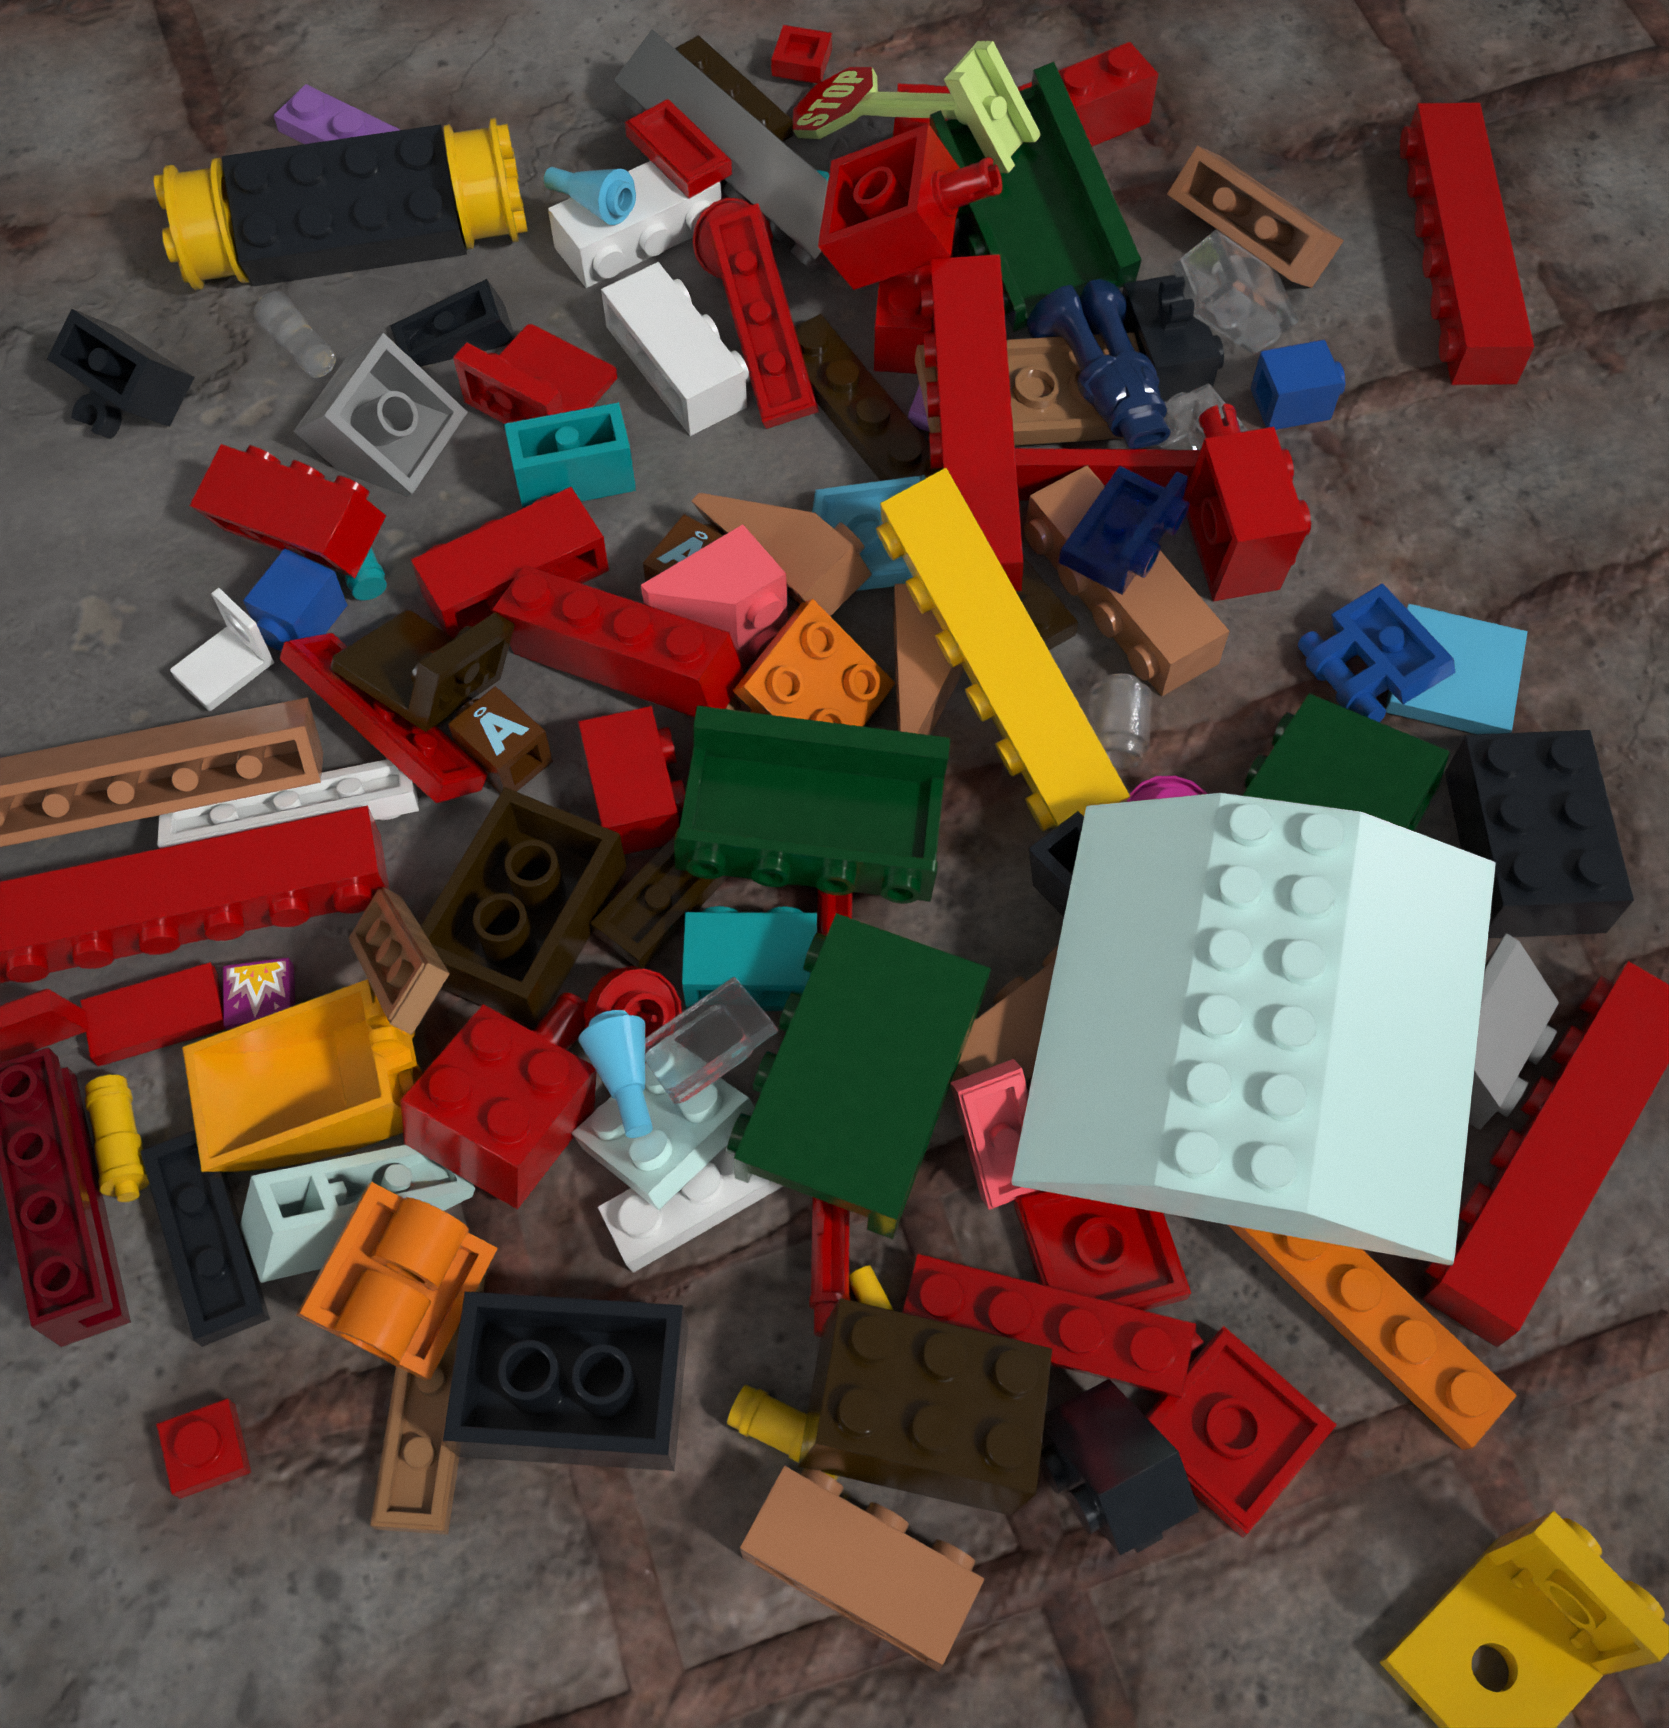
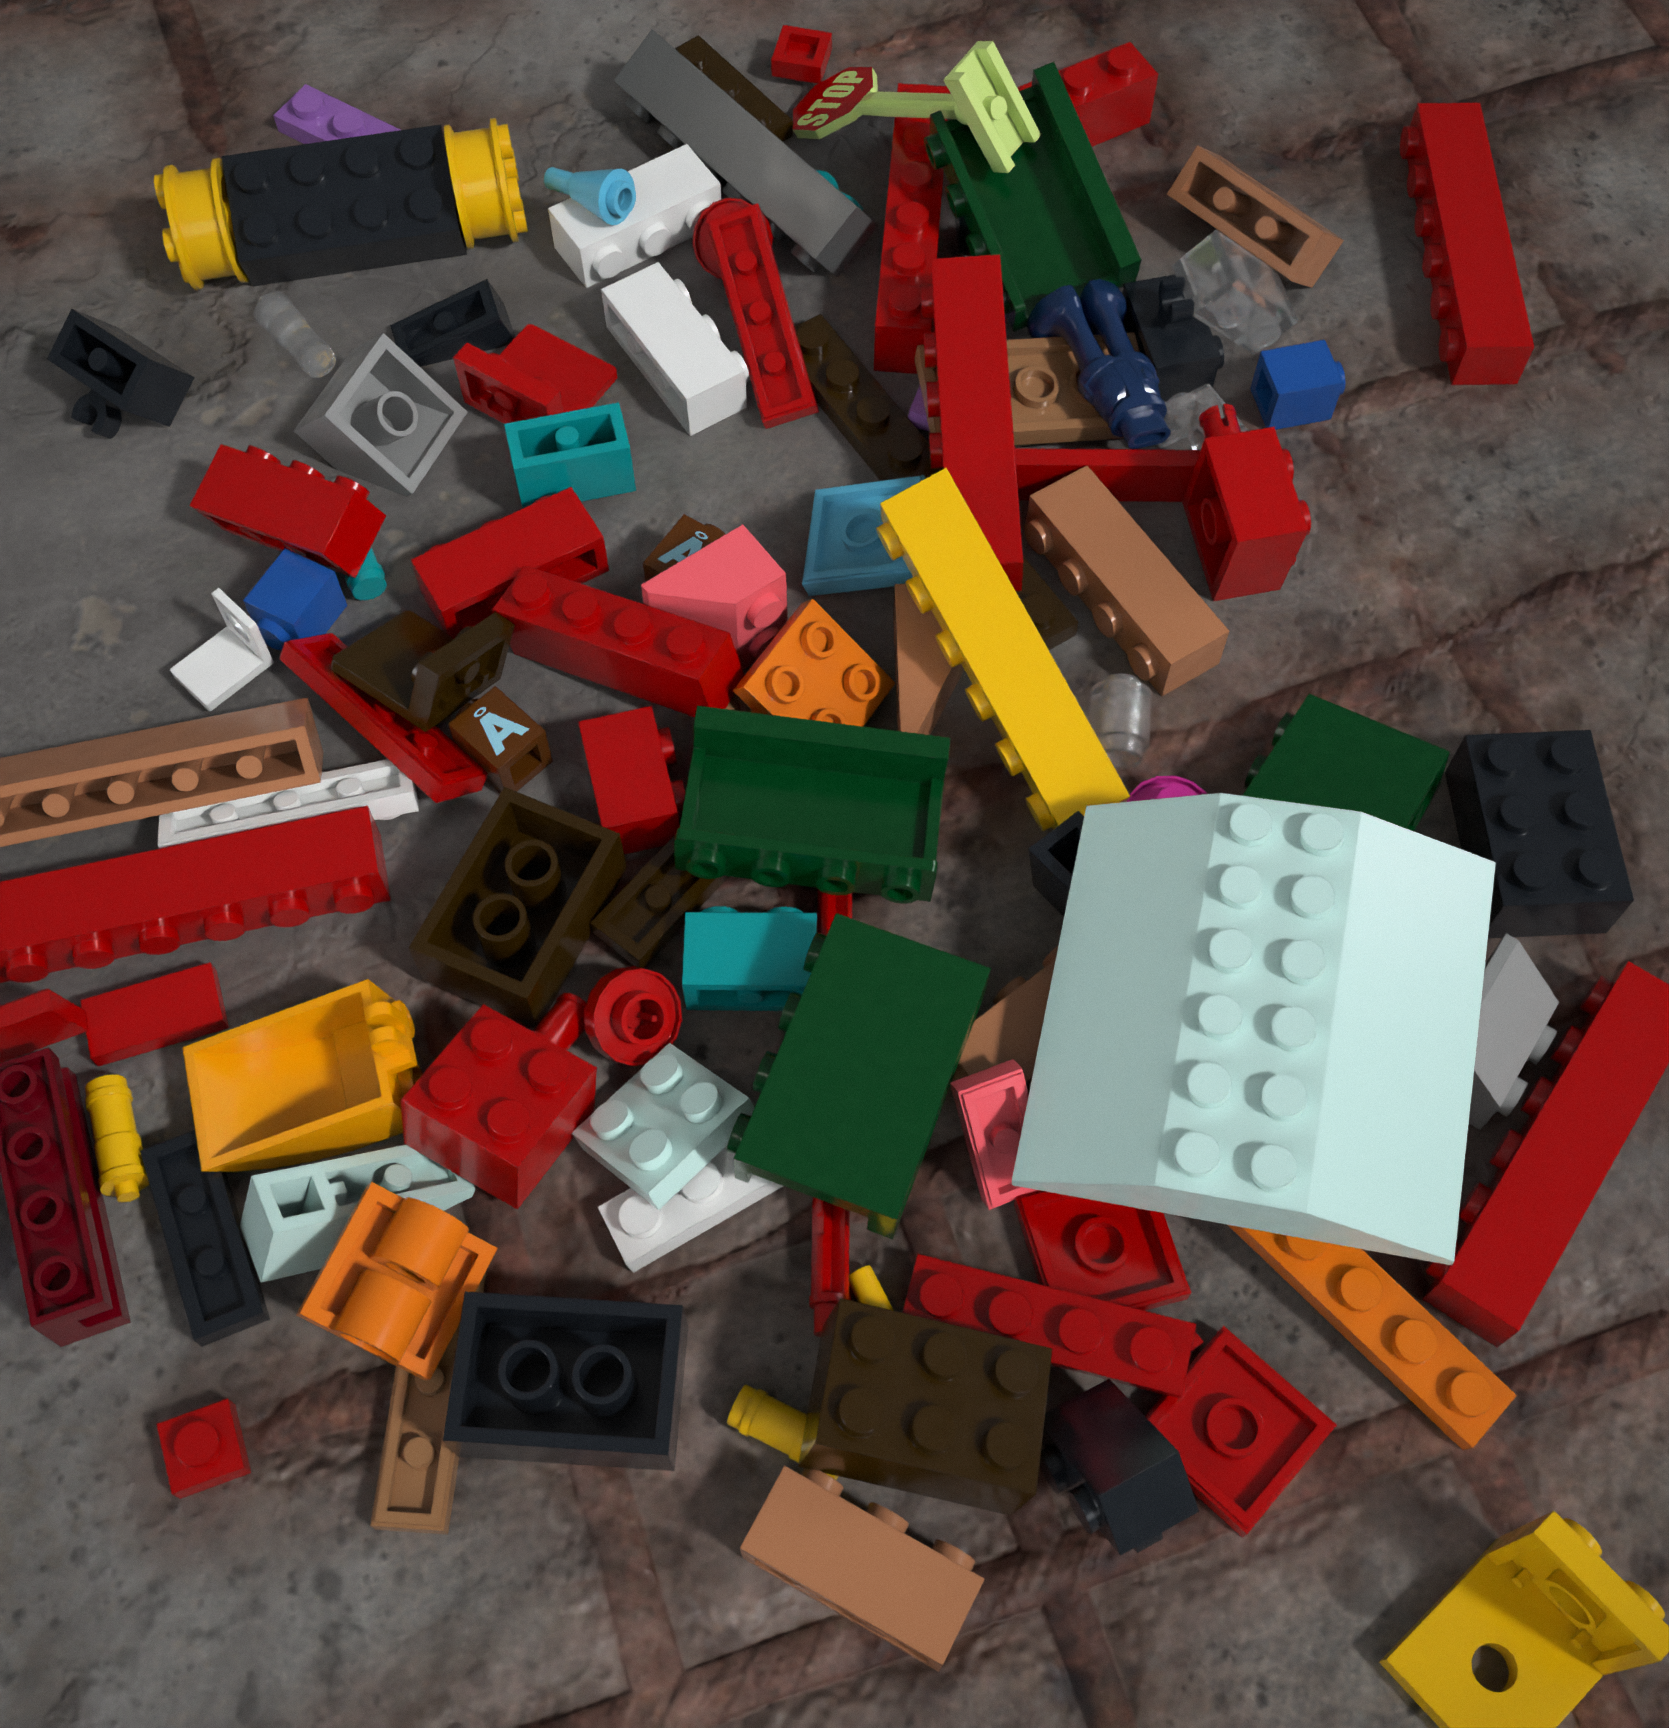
(257, 990): tile -> none
(397, 960): medium nougat tile -> none
(617, 1052): medium azure cone -> none
(678, 148): red tile -> none
(707, 1040): clear piece -> none
(817, 558): nougat slope -> none
(897, 205): red brick -> none
(1124, 529): clear blue bracket -> none
(1391, 644): blue plate -> none
(1486, 679): medium azure tile -> none

